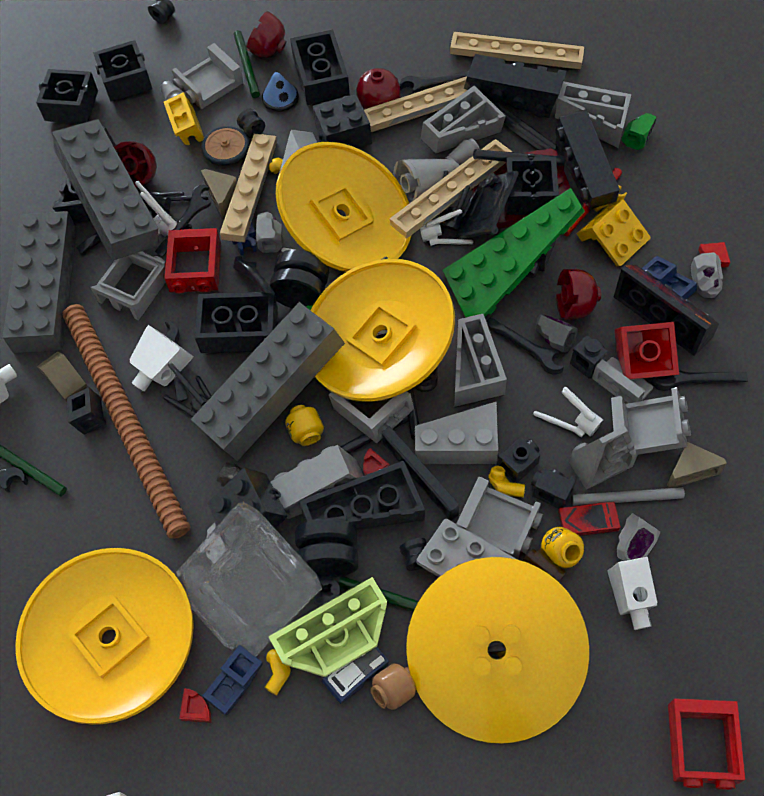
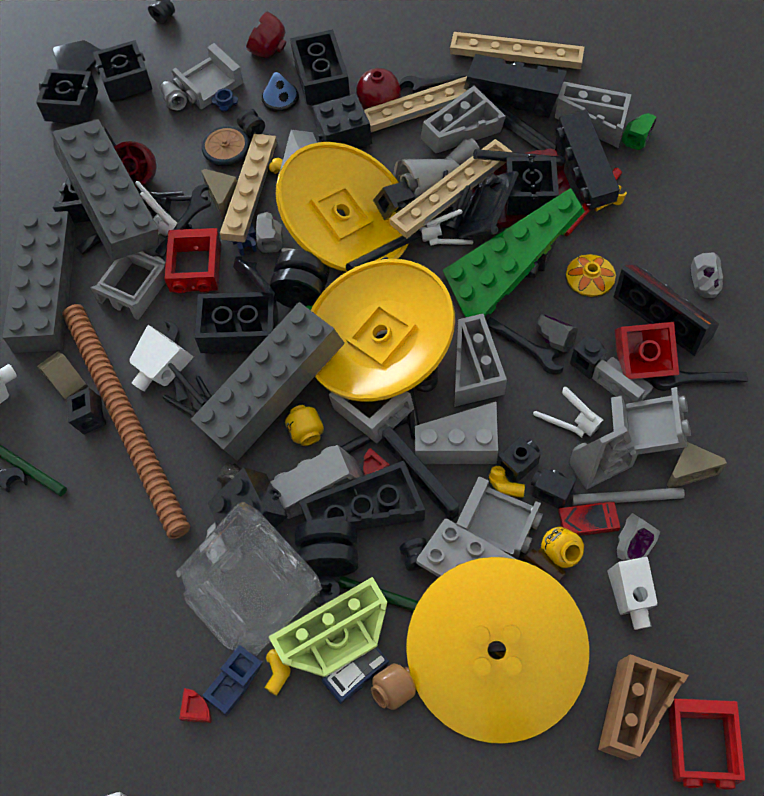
(63, 630): yellow dish -> none
(75, 56): none -> black slope
(183, 118): yellow hinge -> none
(224, 99): none -> dark blue plate
(246, 64): dark green bar -> none
(383, 250): none -> black bar
(393, 199): none -> black brick
(577, 295): dark red cylinder -> none
(588, 282): none -> yellow dish
(616, 231): yellow bracket -> none
(636, 705): none -> medium nougat wedge
(667, 274): dark blue slope -> none
(717, 248): red tile -> none

